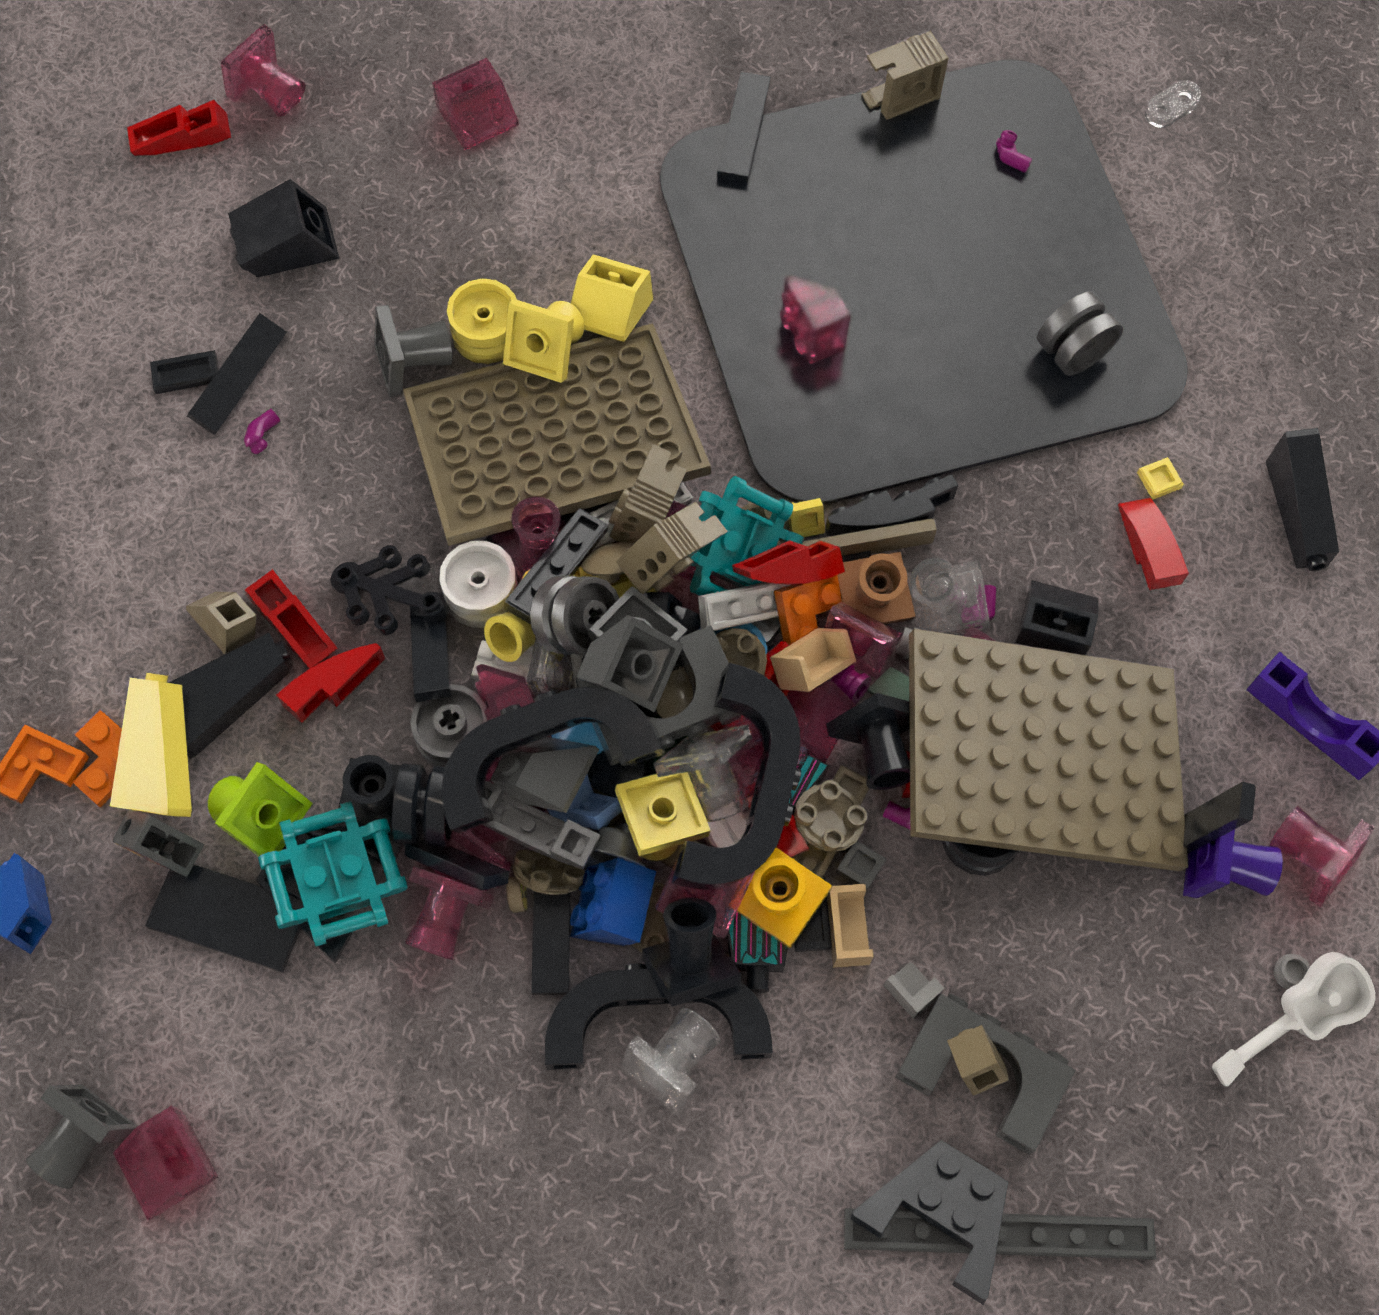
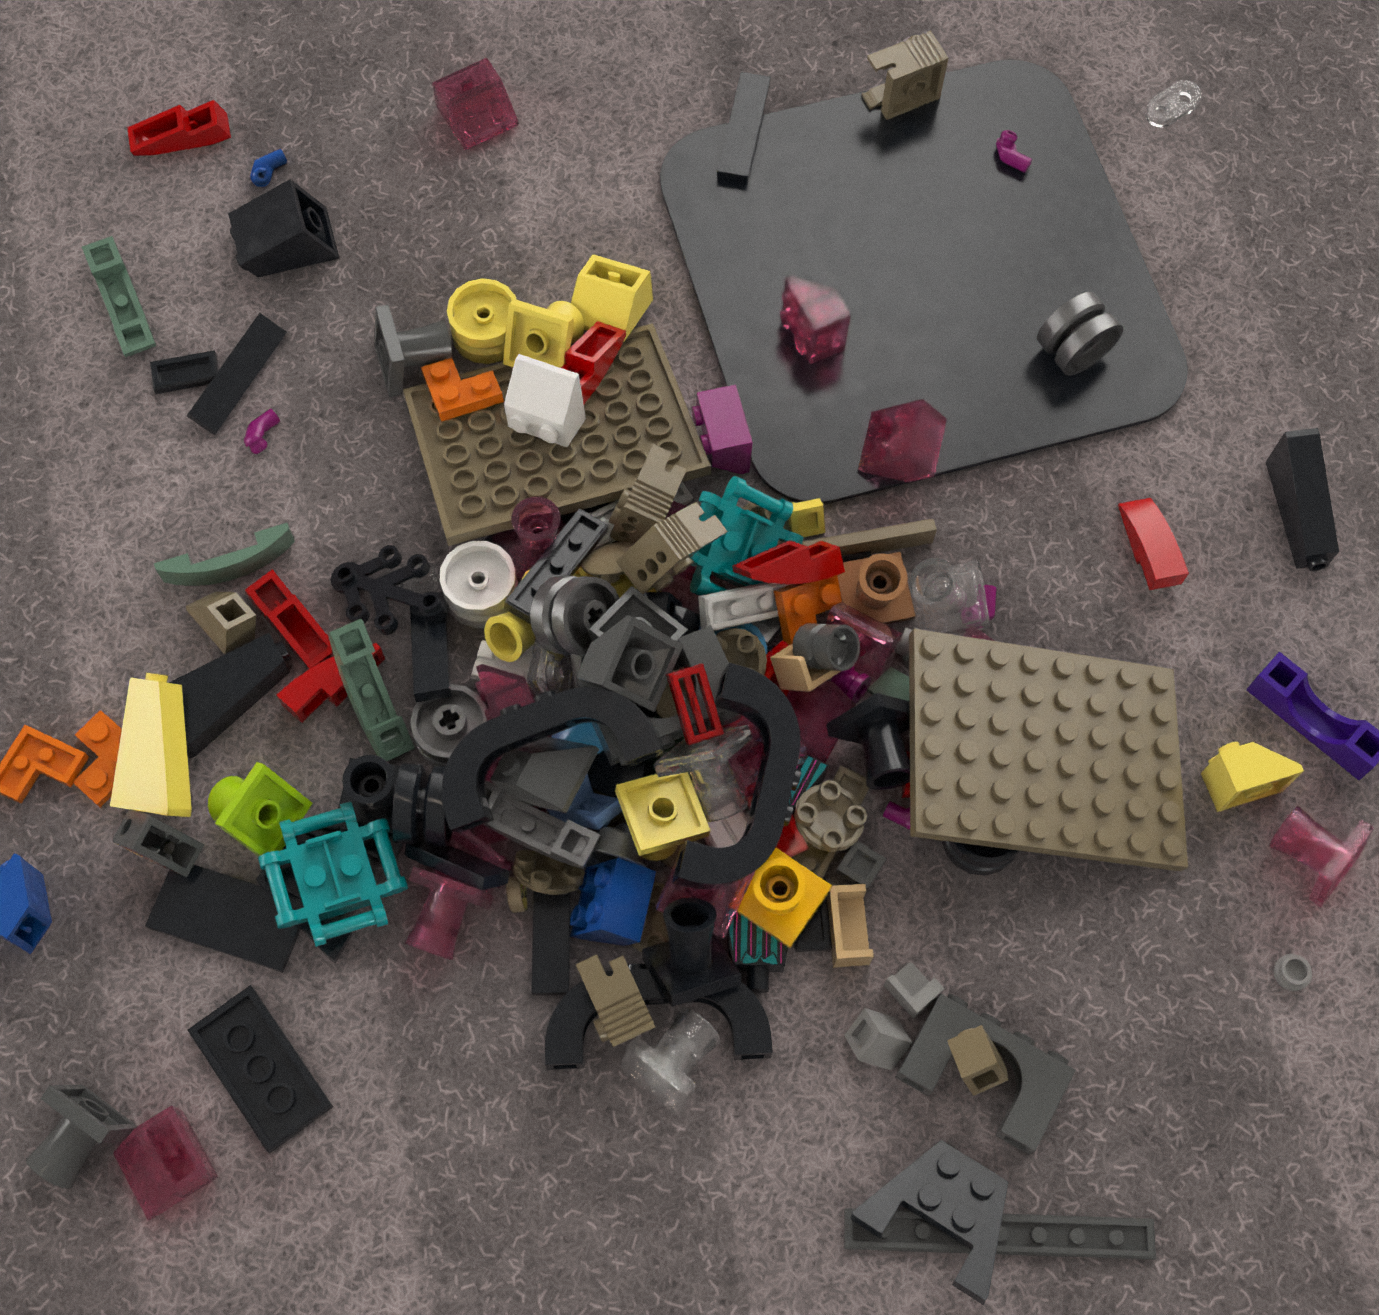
(119, 296): none -> sand green slope
(227, 567): none -> sand green slope
(256, 67): clear pink plant -> none
(260, 1069): none -> black tile
(264, 167): none -> blue arm
(367, 691): none -> sand green slope
(457, 396): none -> orange plate
(544, 401): none -> white slope
(593, 355): none -> red slope
(616, 1000): none -> dark tan piece
(680, 705): none -> red tile
(724, 429): none -> magenta slope
(827, 646): none -> dark grey wheel
(878, 1039): none -> light grey panel
(881, 511): black slope -> none
(903, 441): none -> clear pink slope
(1058, 619): black slope -> none
(1160, 478): light yellow tile -> none
(1219, 816): black tile -> none
(1232, 861): dark purple plant -> none
(1247, 774): none -> light yellow slope
(1329, 996): white piece -> none

